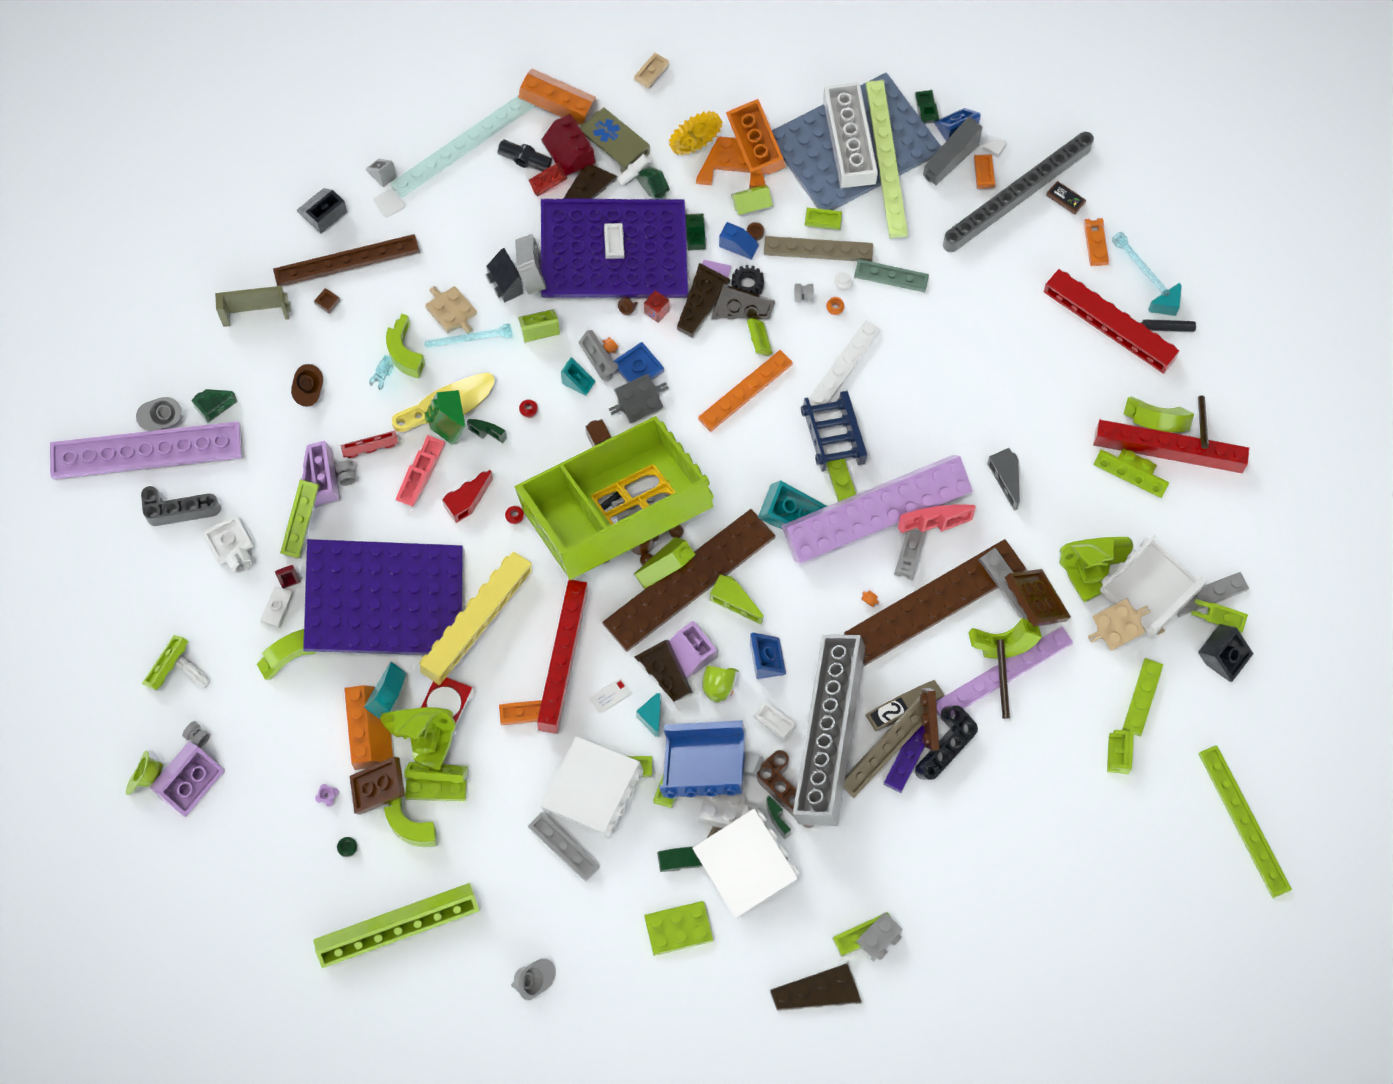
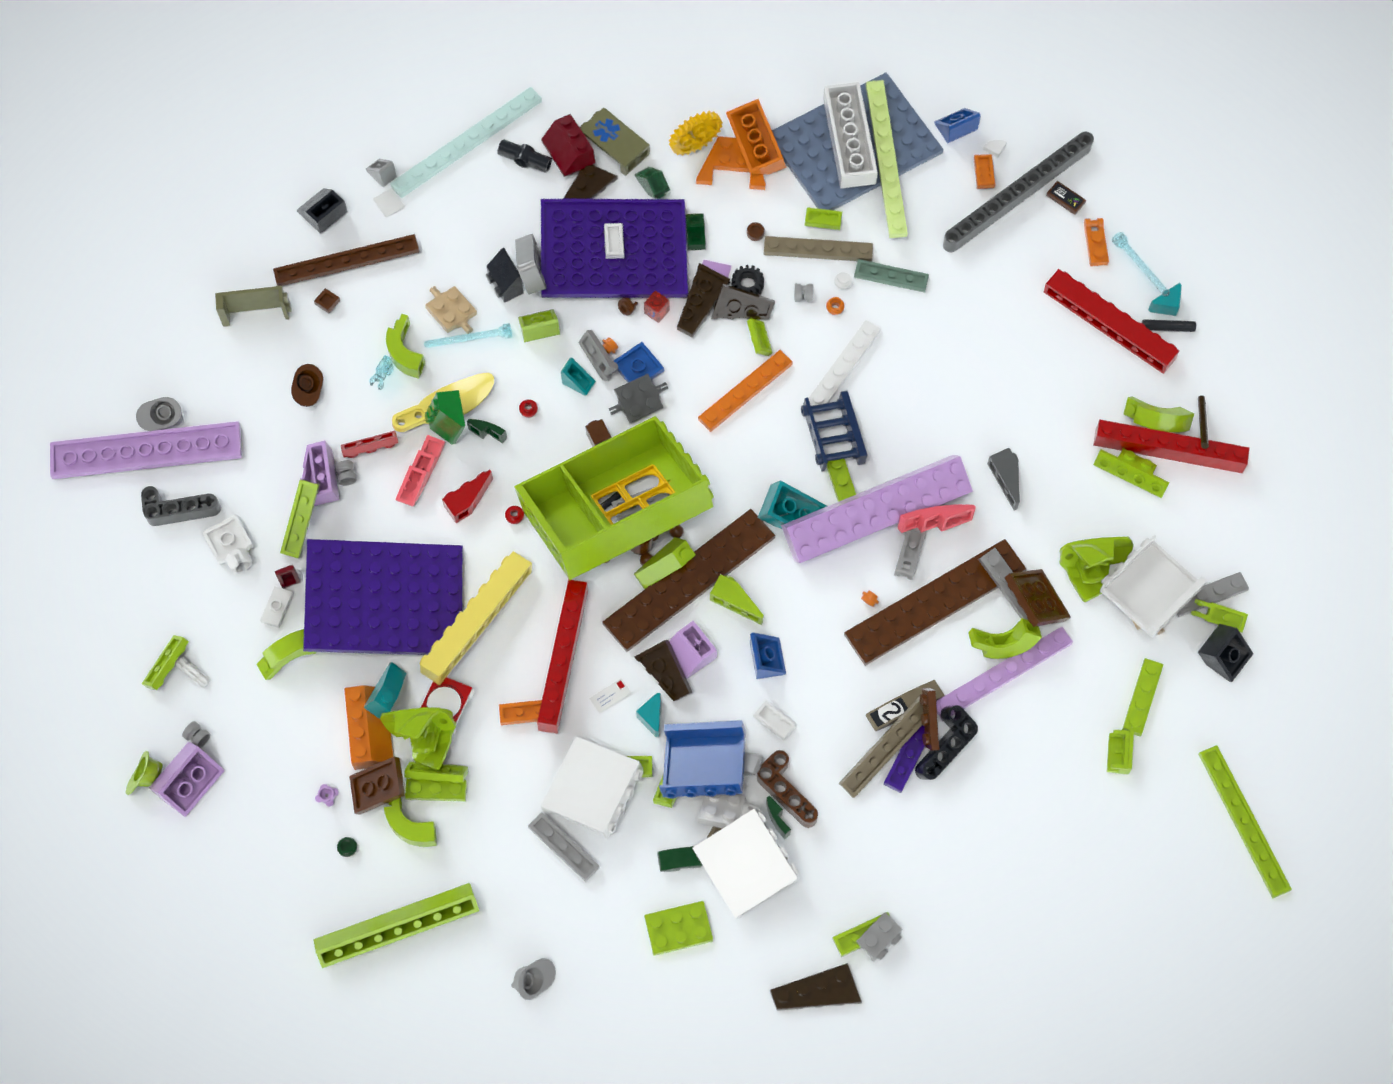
(213, 402): clear green slope -> none
(548, 179): clear red plate -> none
(556, 96): orange slope -> none
(633, 169): white pin -> none
(651, 70): tan plate -> none
(718, 682): lime piece -> none
(738, 241): blue slope -> none
(751, 199): lime hinge -> none
(829, 730): light grey brick -> none
(926, 106): dark green slope -> none
(953, 151): dark grey slope -> none
(1003, 679): dark brown bar -> none
(1119, 624): tan plate -> none

